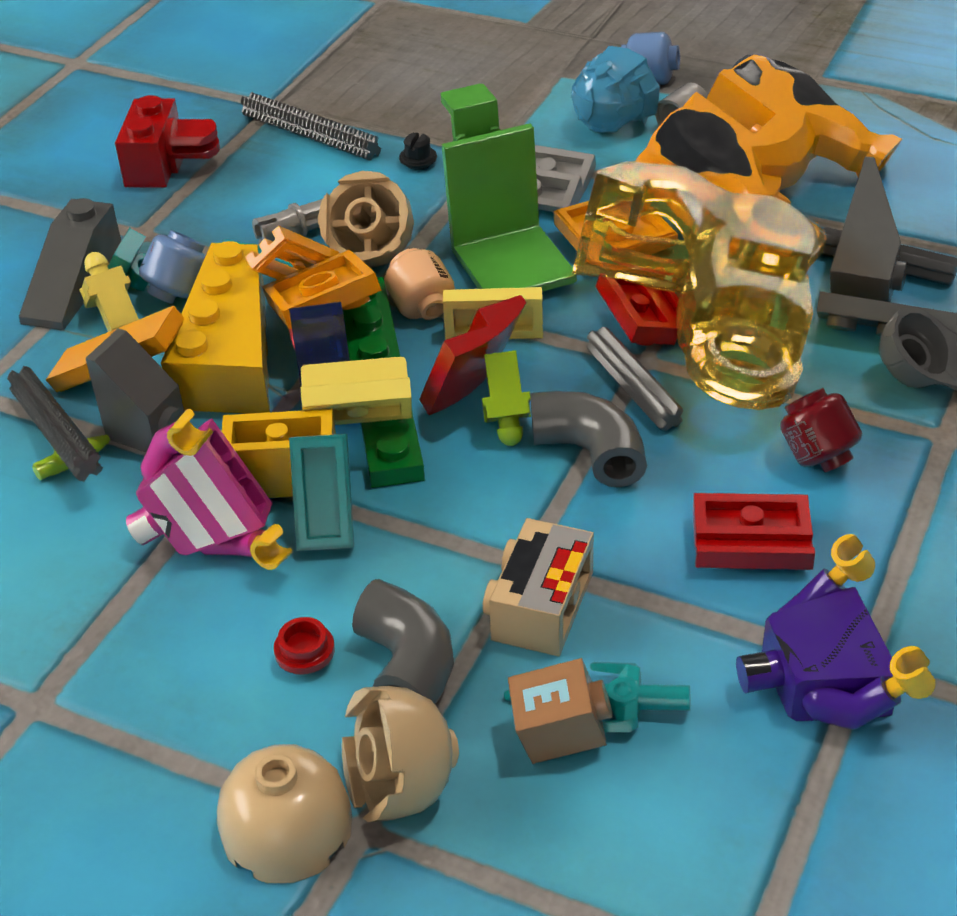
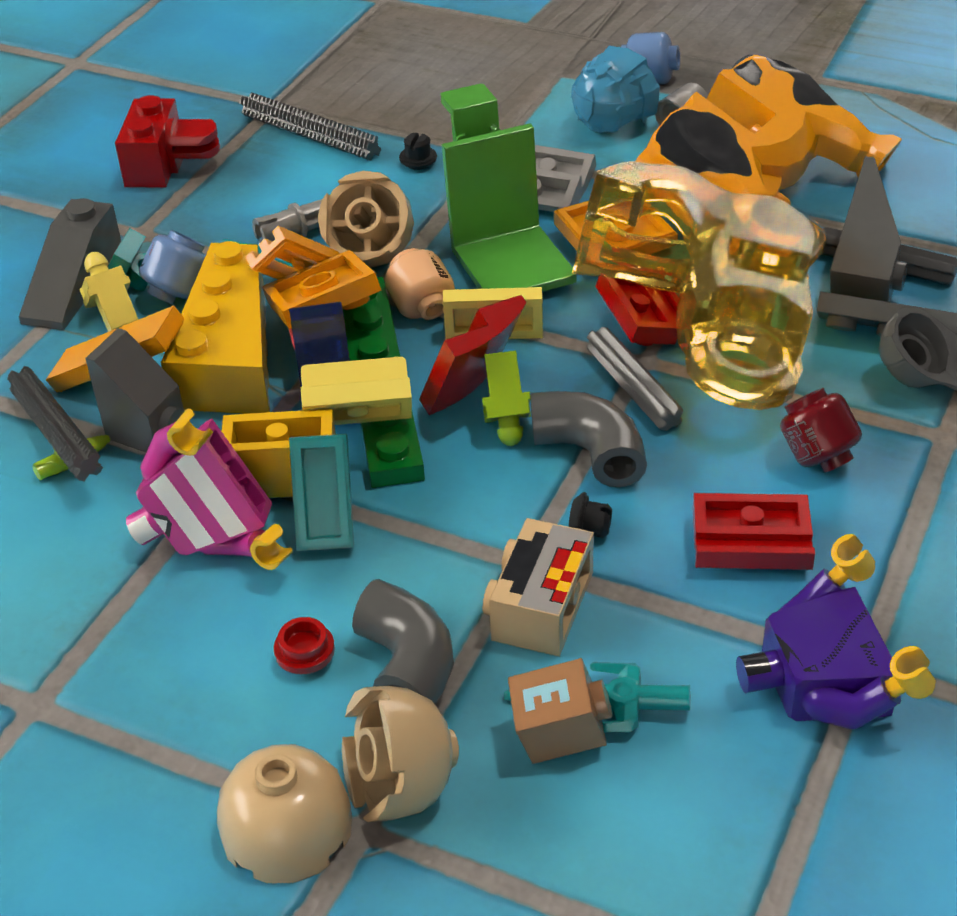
(590, 516): none -> black piece

